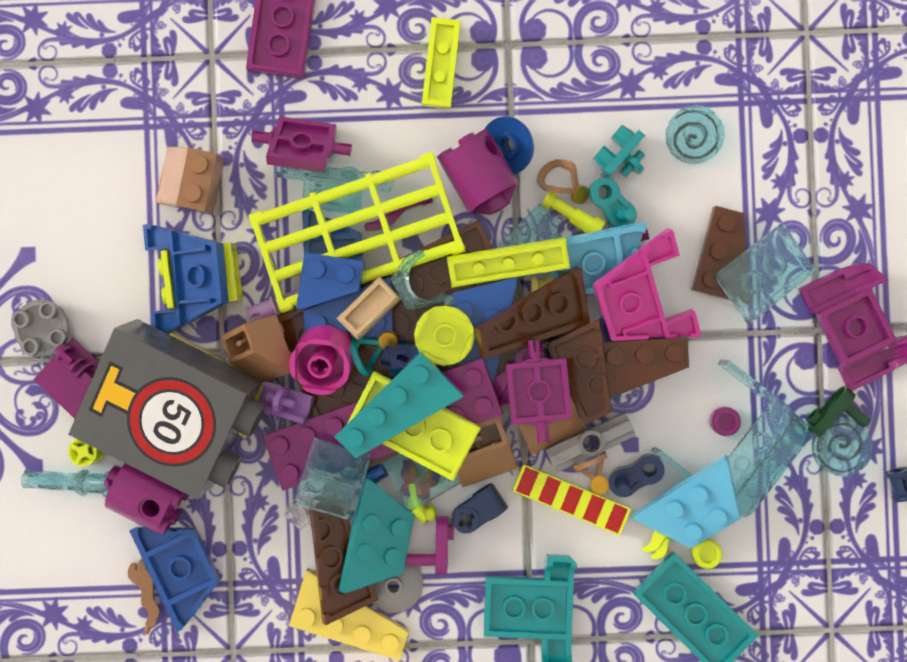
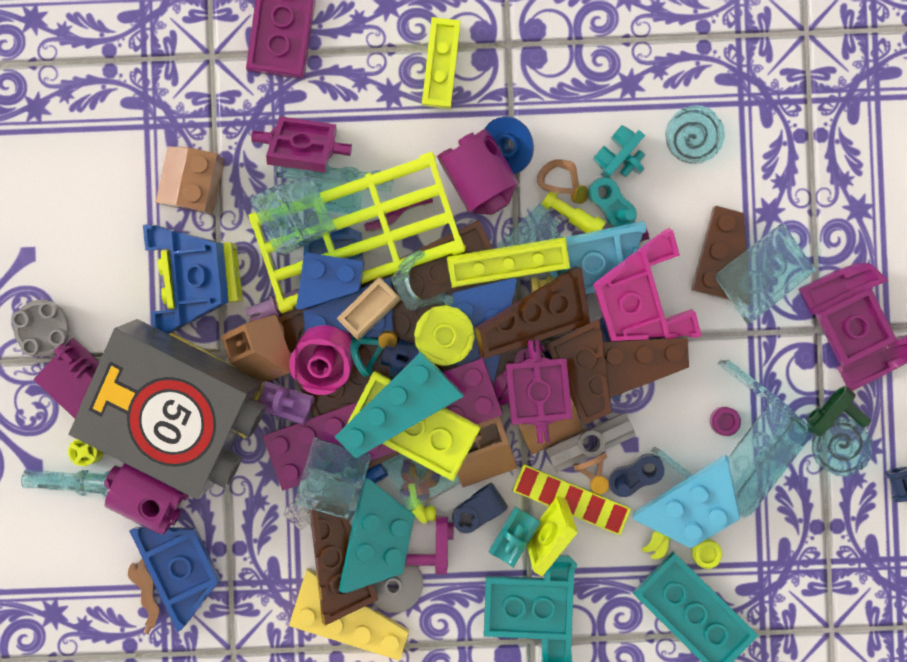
(292, 214): none -> clear light blue slope
(514, 536): none -> teal hips
(551, 536): none -> neon yellow tile

